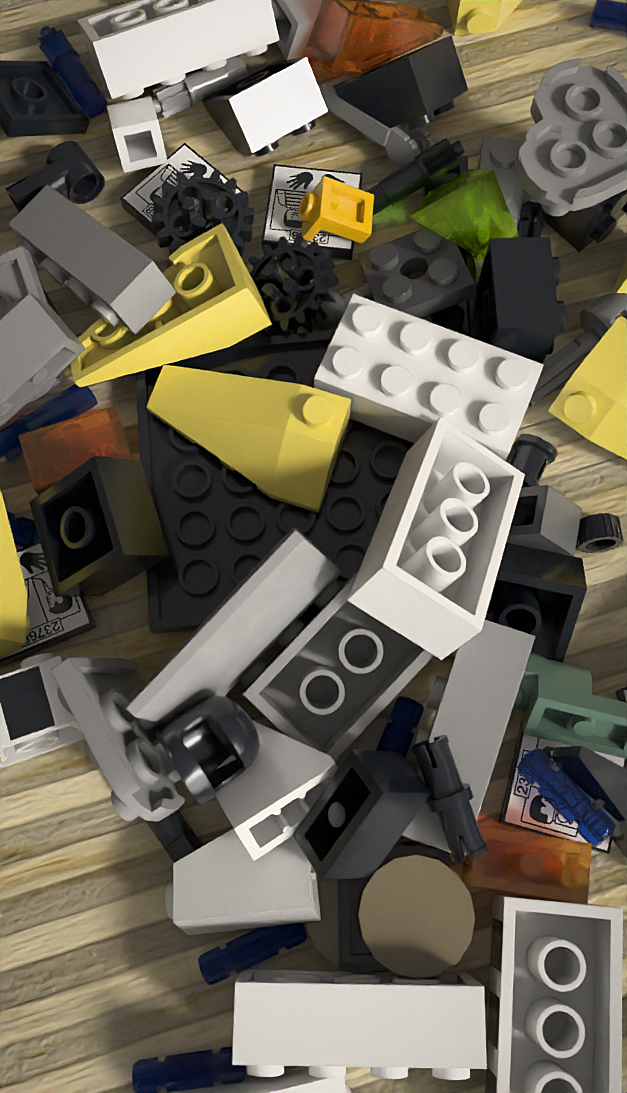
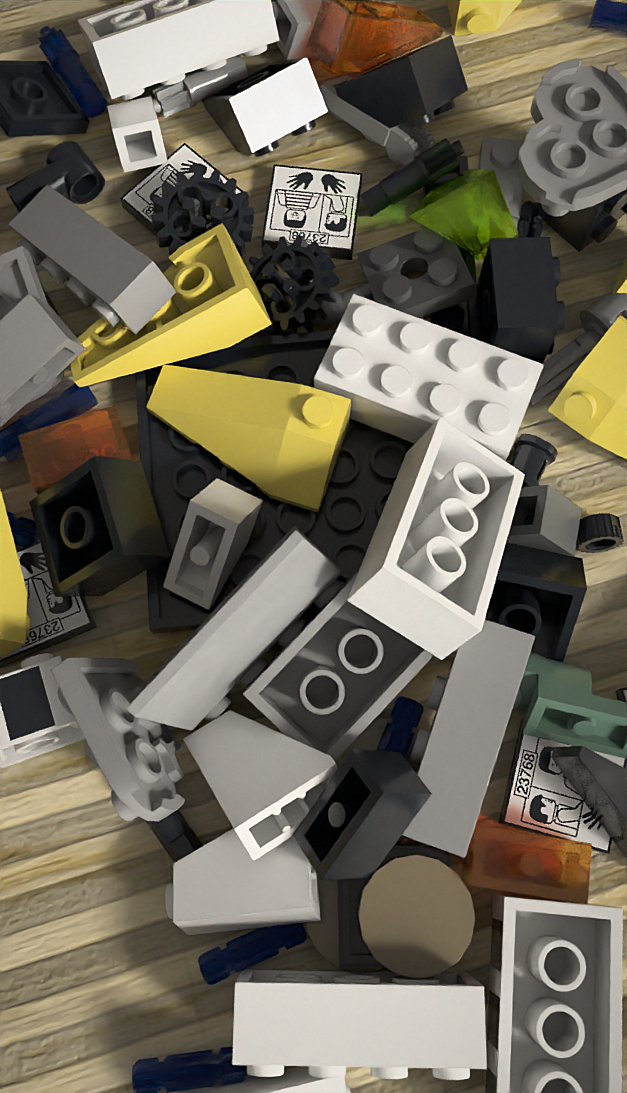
(206, 738): black helmet -> none
(211, 541): none -> white slope
(337, 210): yellow bracket -> none
(450, 798): black pin -> none
(566, 797): clear blue axle -> none

